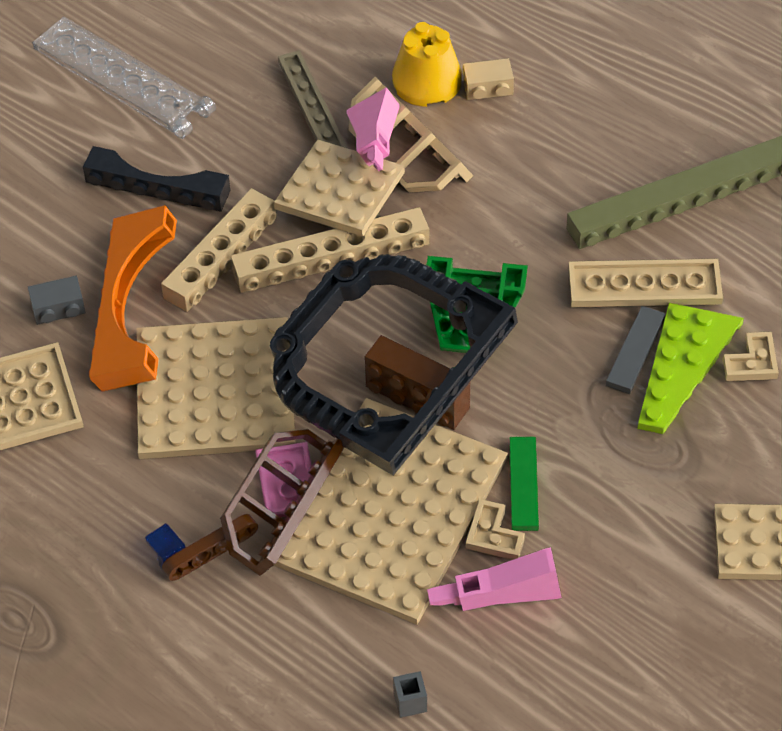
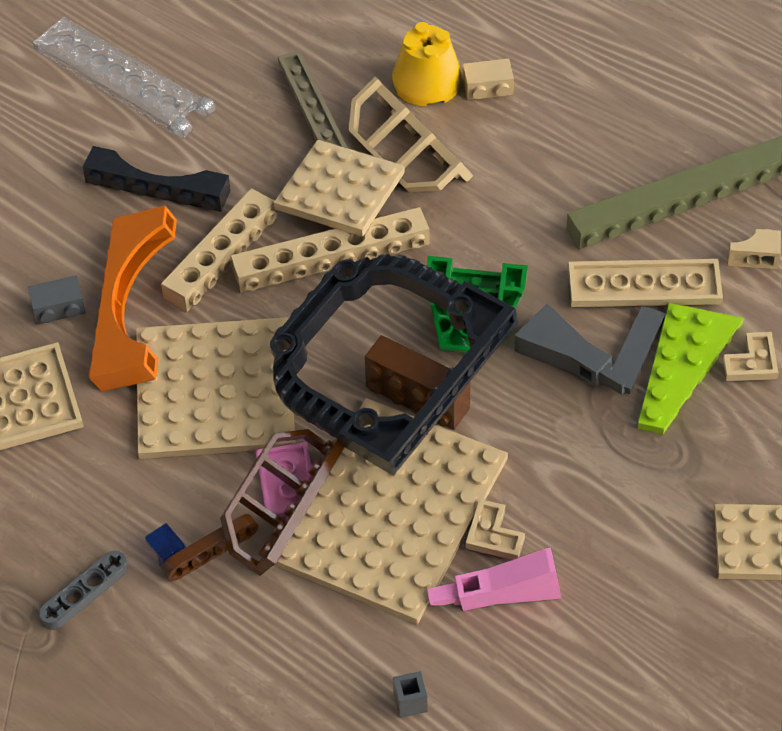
(80, 587): none -> dark grey beam
(373, 126): bright pink piece -> none
(524, 484): green tile -> none
(557, 343): none -> dark grey piece
(759, 251): none -> tan arch

